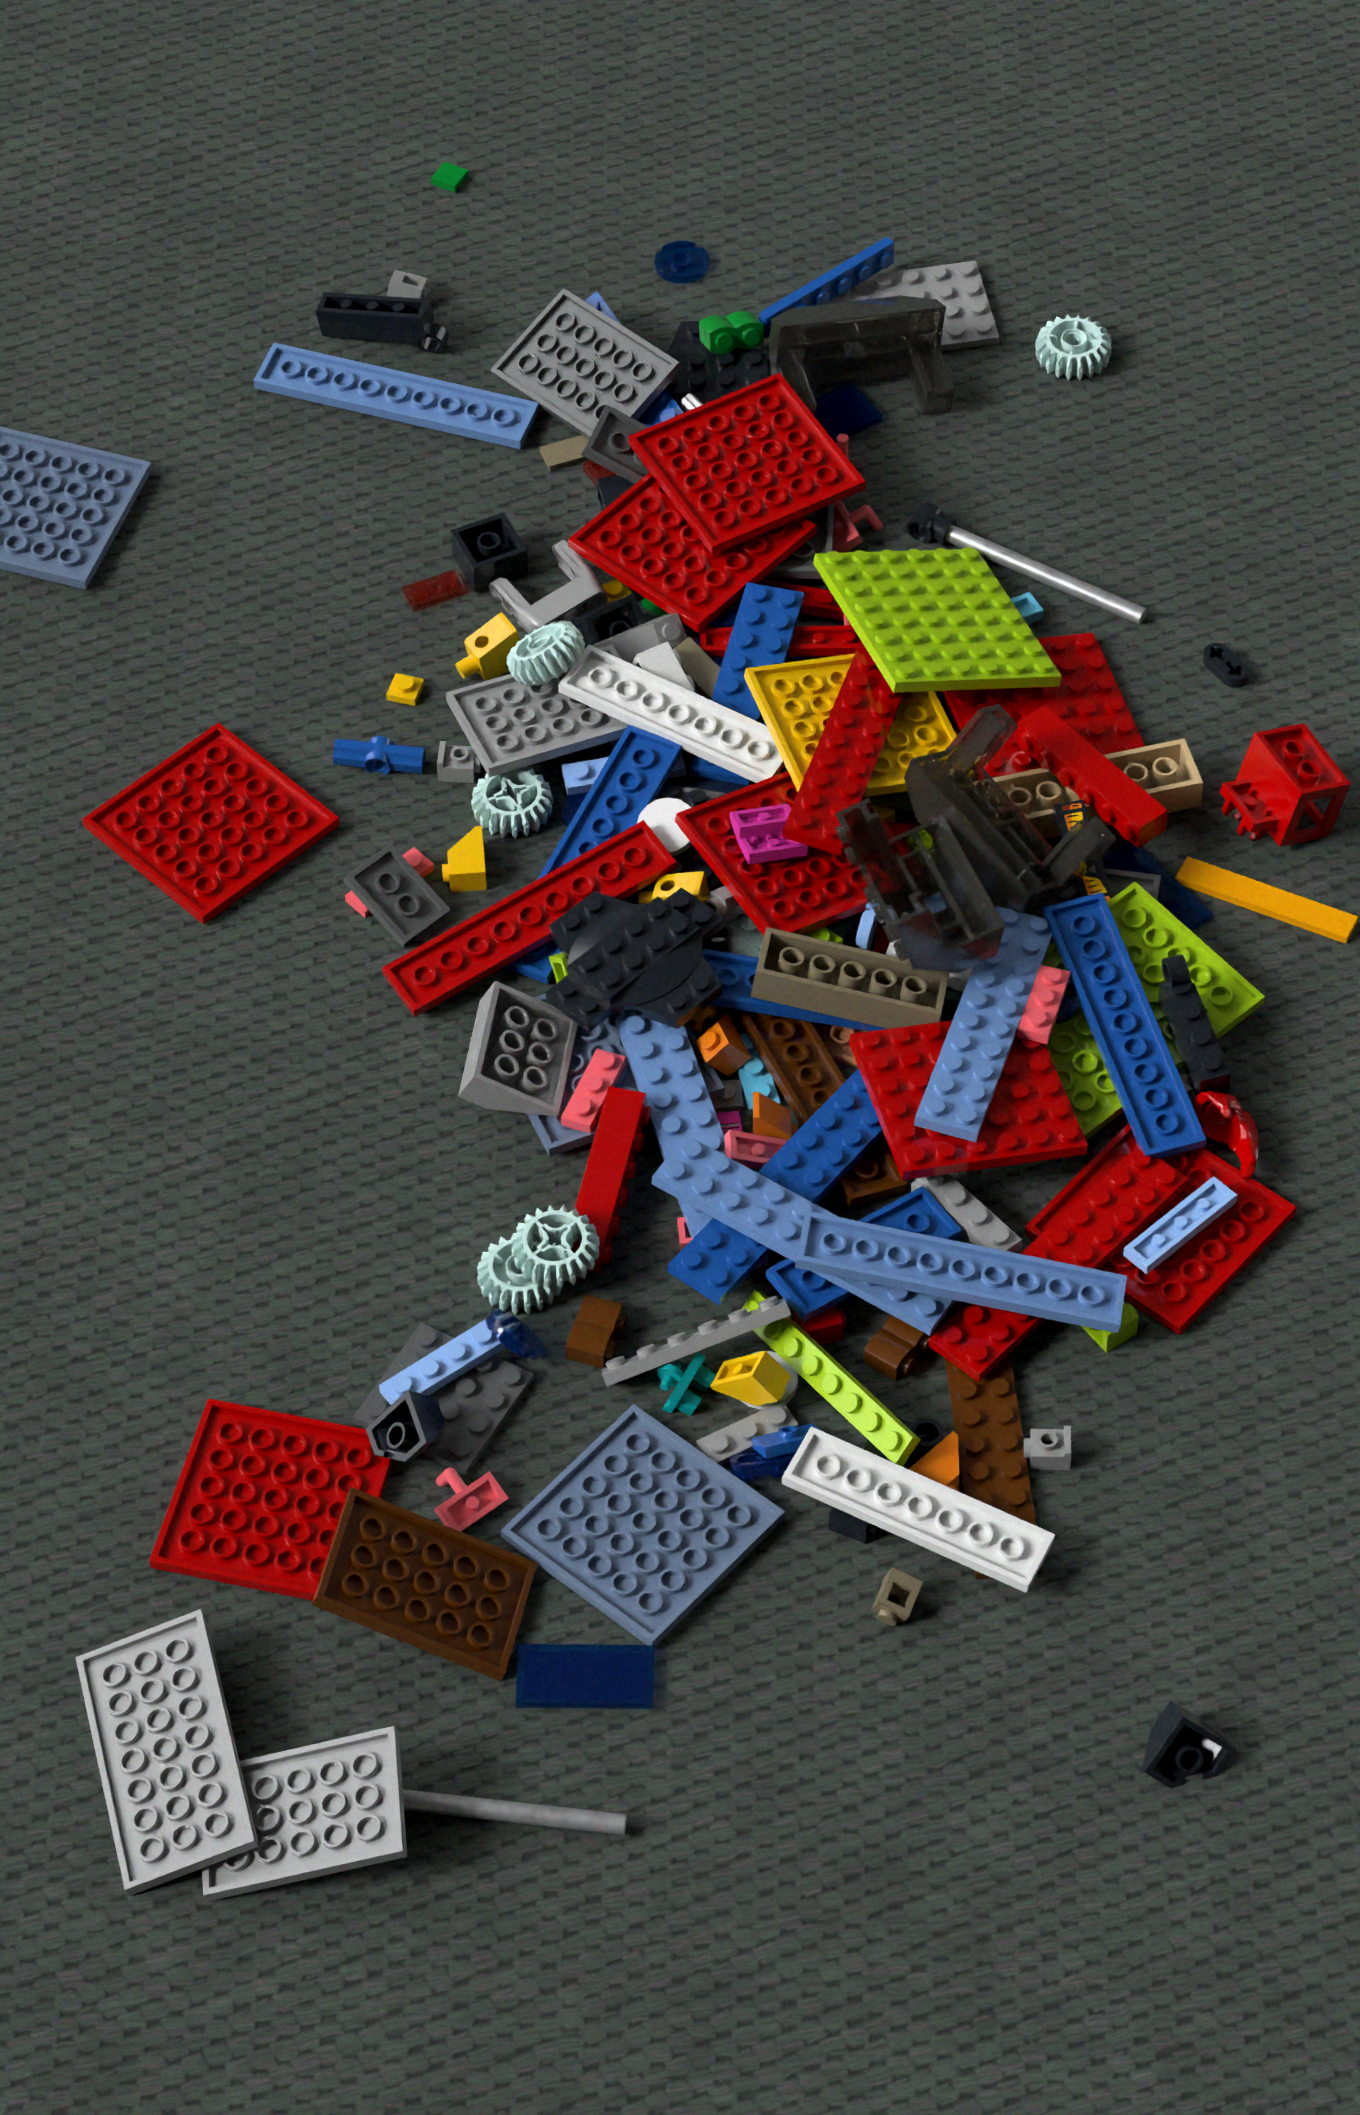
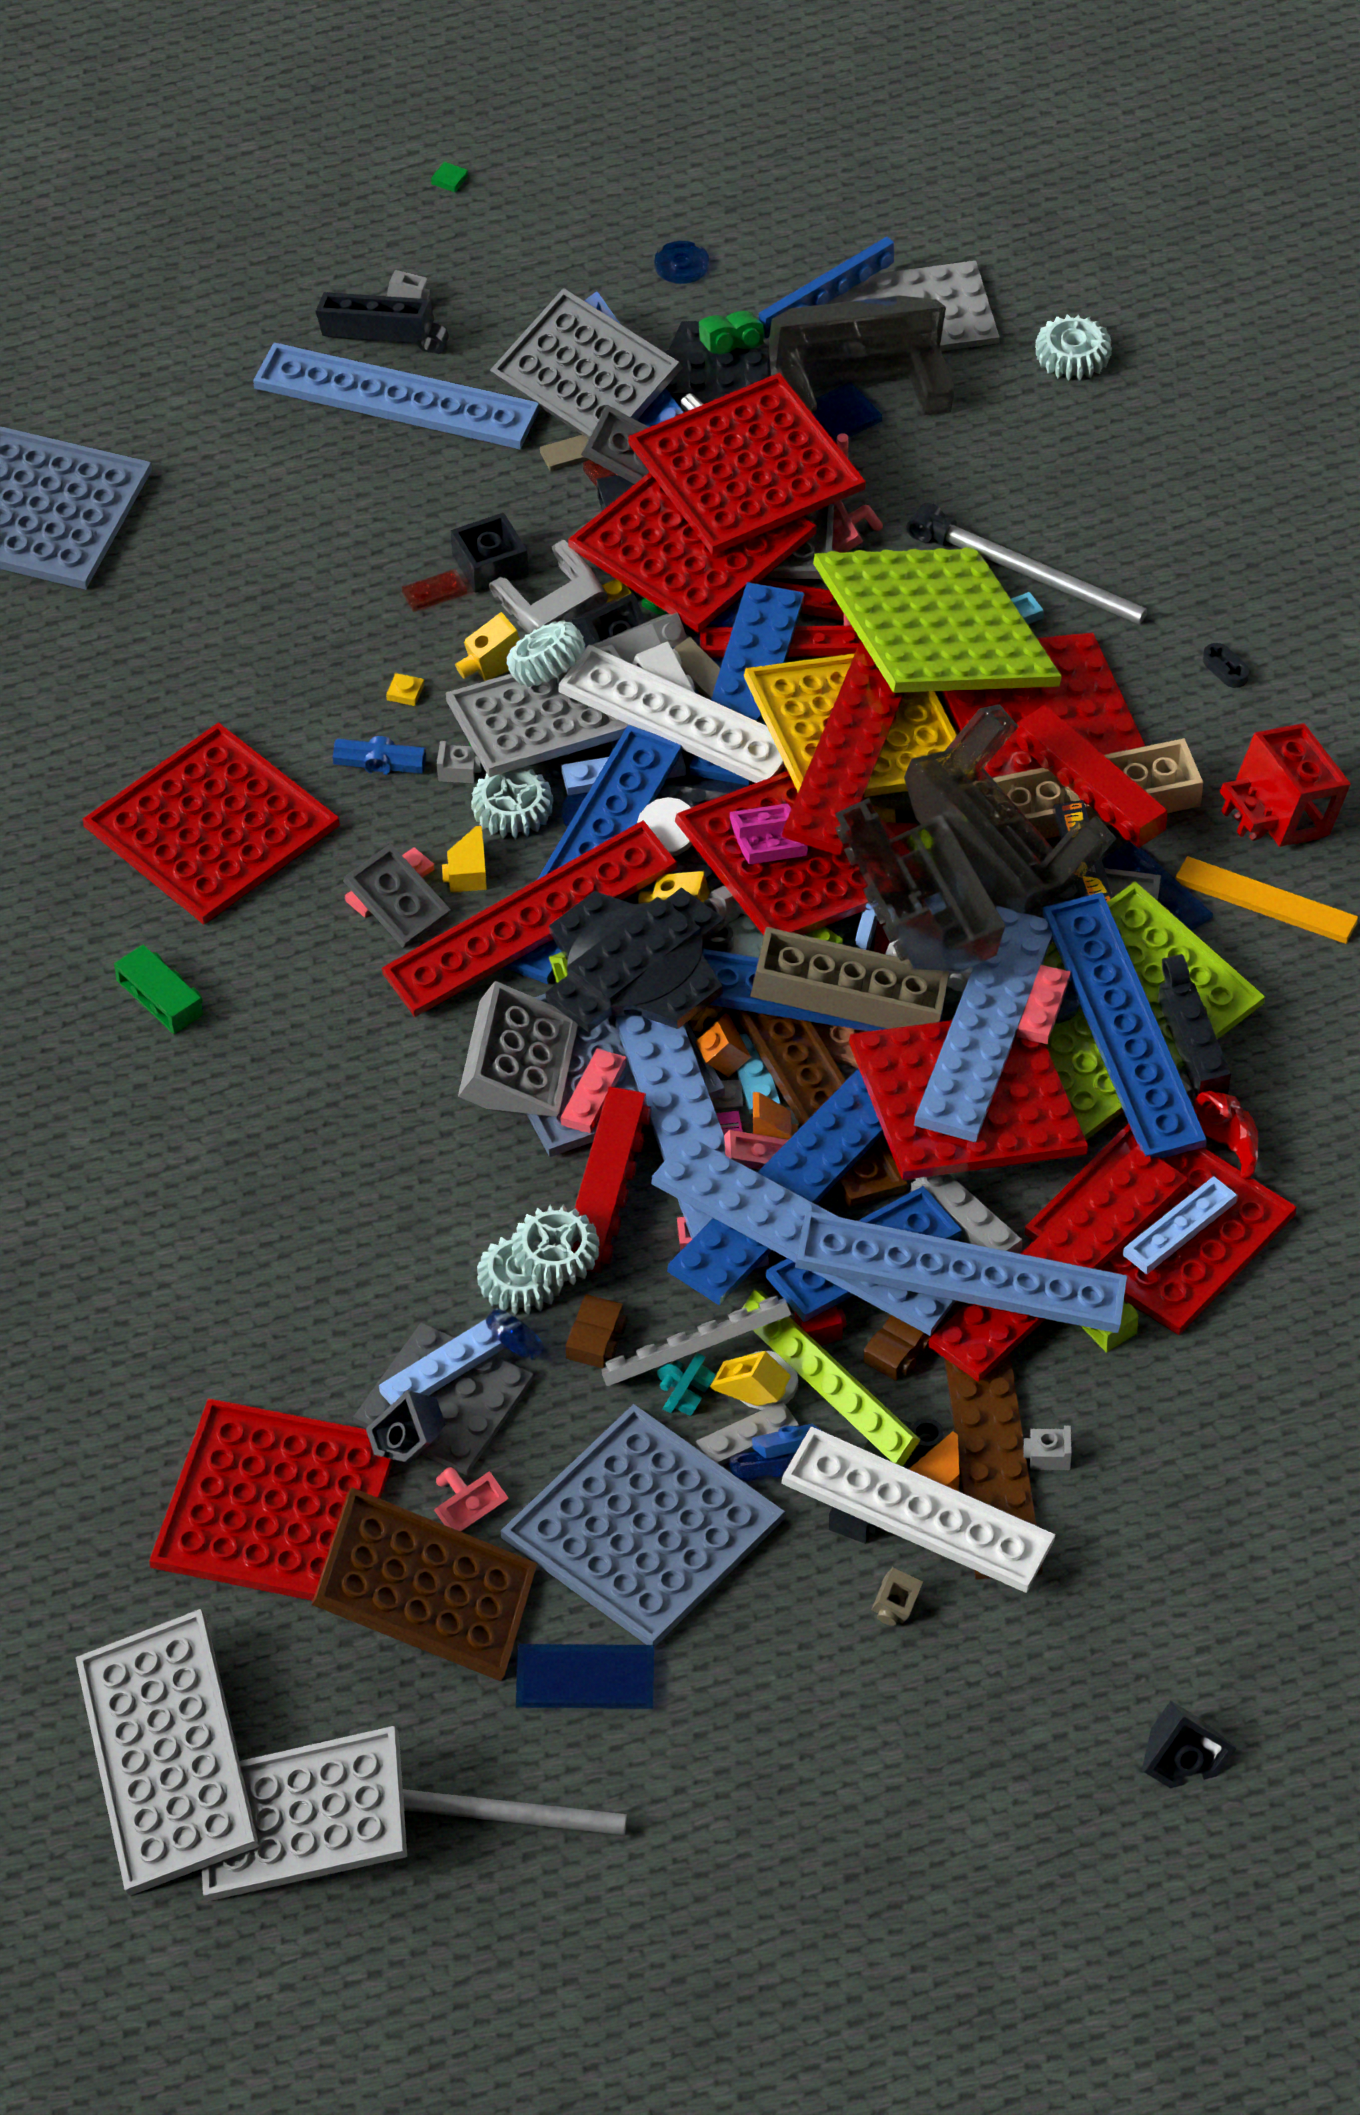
(159, 988): none -> green brick

